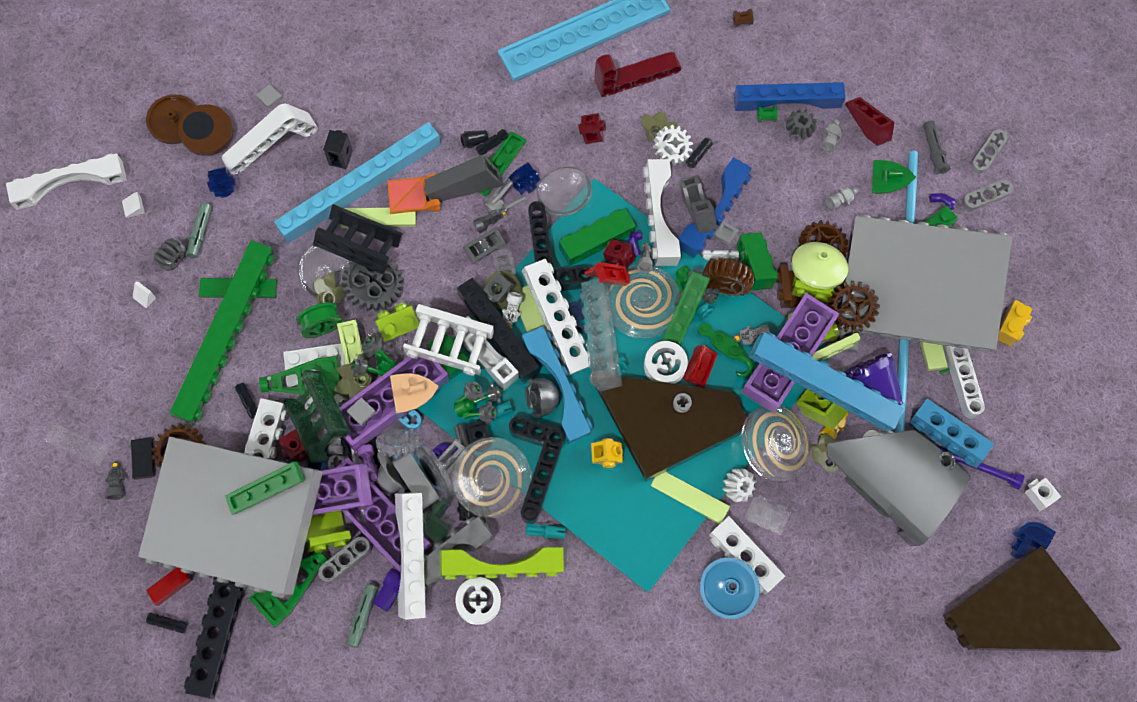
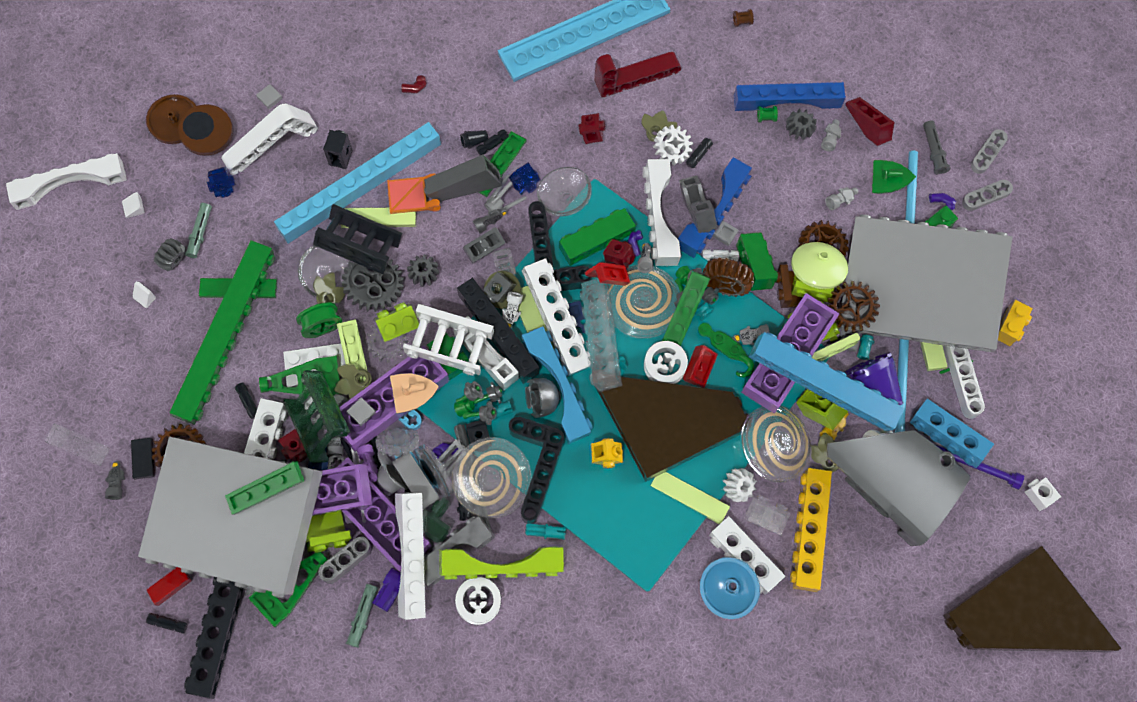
(371, 346): plant -> none
(416, 87): none -> dark red arm
(423, 263): none -> dark grey gear
(686, 398): light grey bush -> none
(822, 481): none -> yellow brick
(865, 346): none -> teal pin
(1031, 534): clear blue brick -> none

